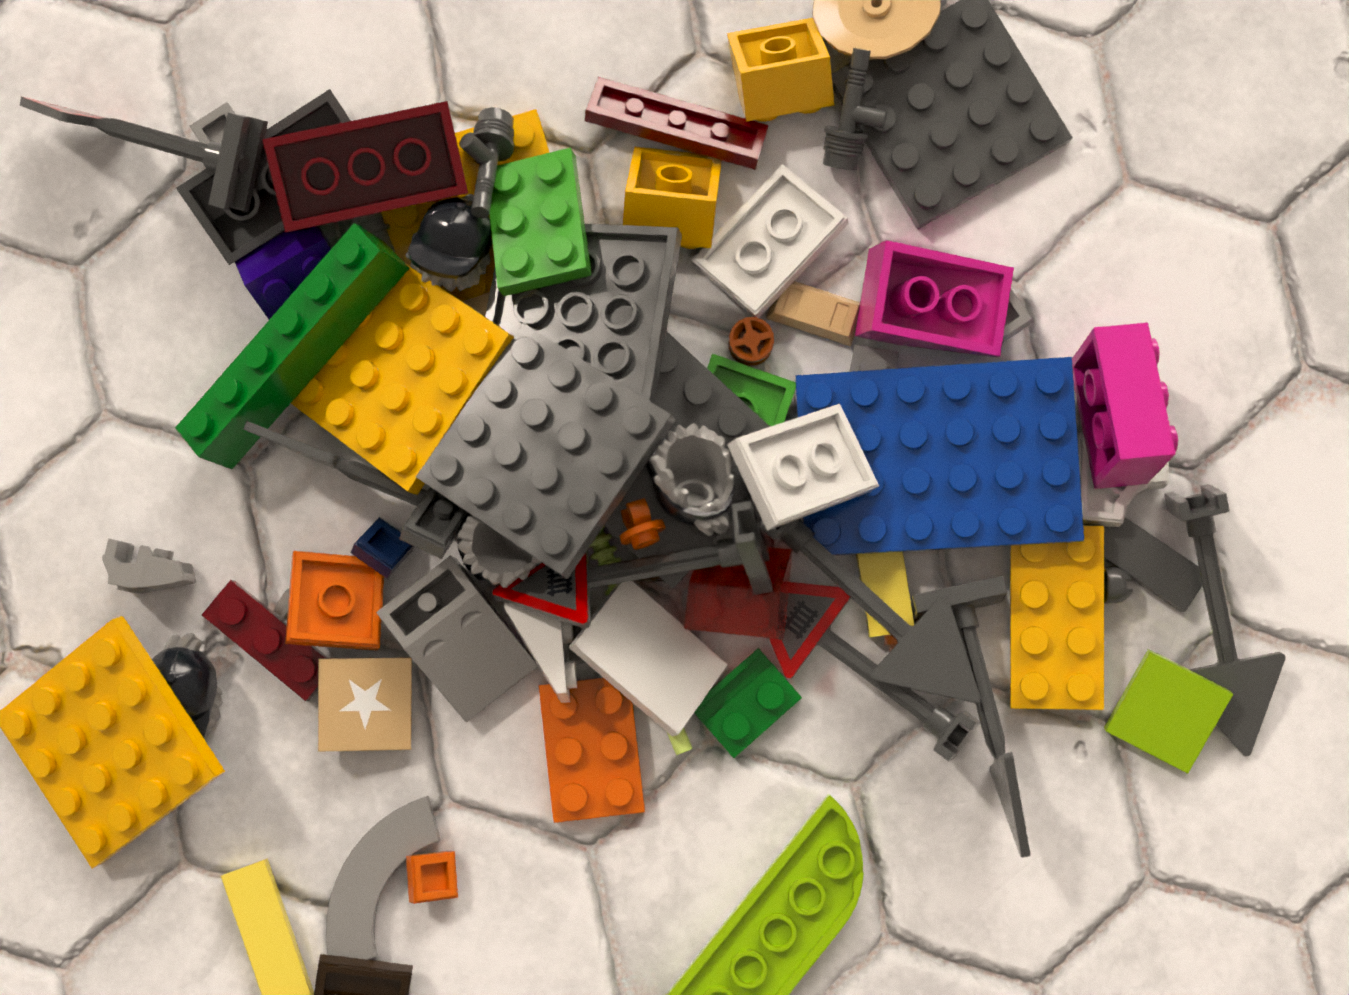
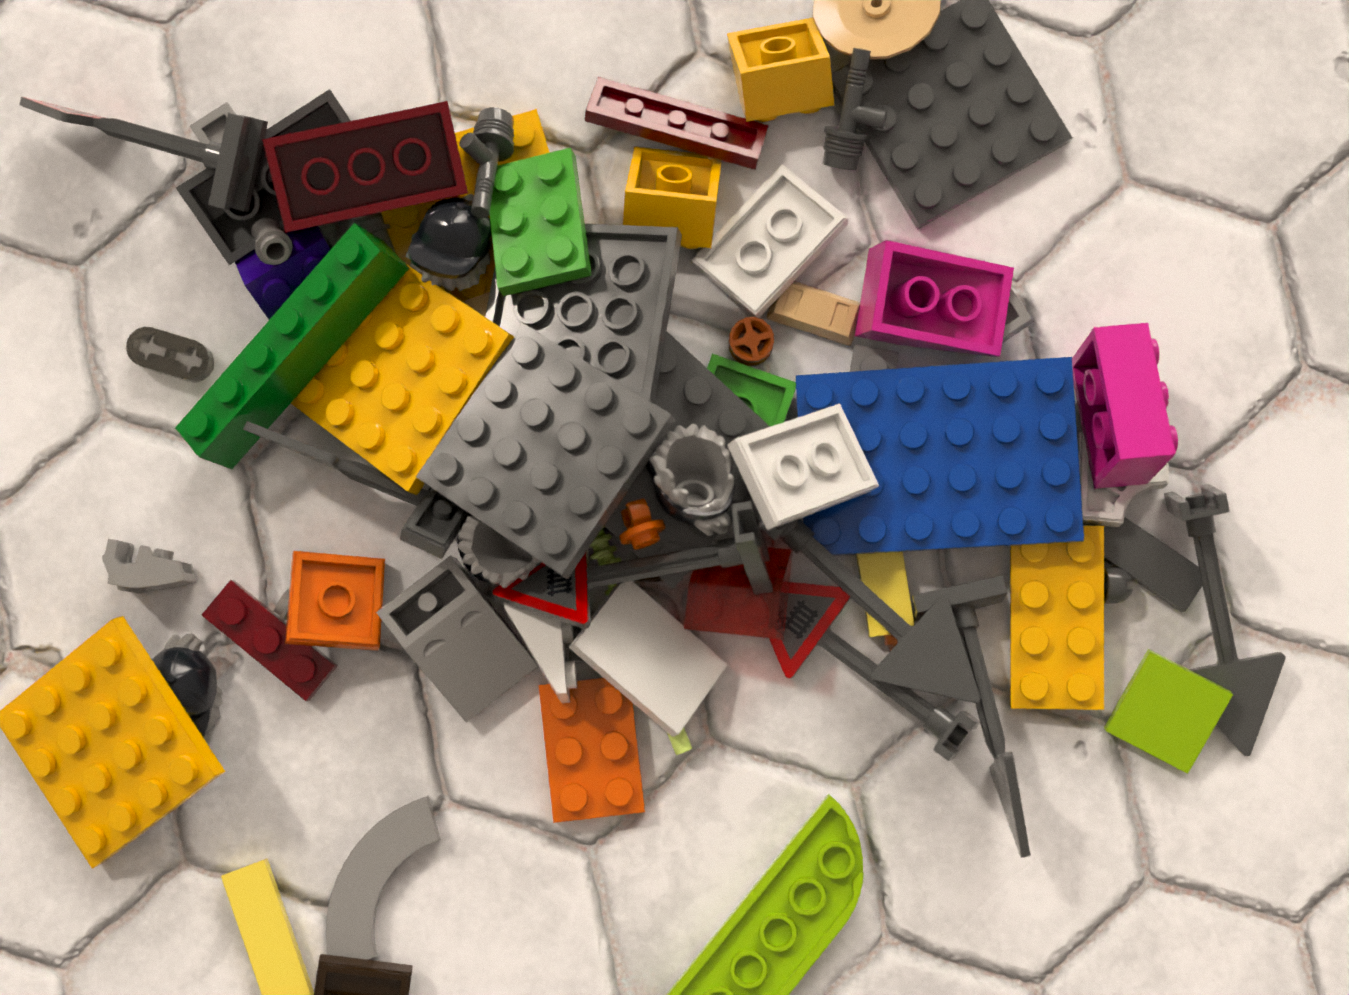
(167, 364): none -> clear smoke beam
(271, 243): none -> light grey pin
(364, 704): tan tile -> none
(382, 548): dark blue tile -> none
(431, 876): orange tile -> none
(746, 703): green plate -> none

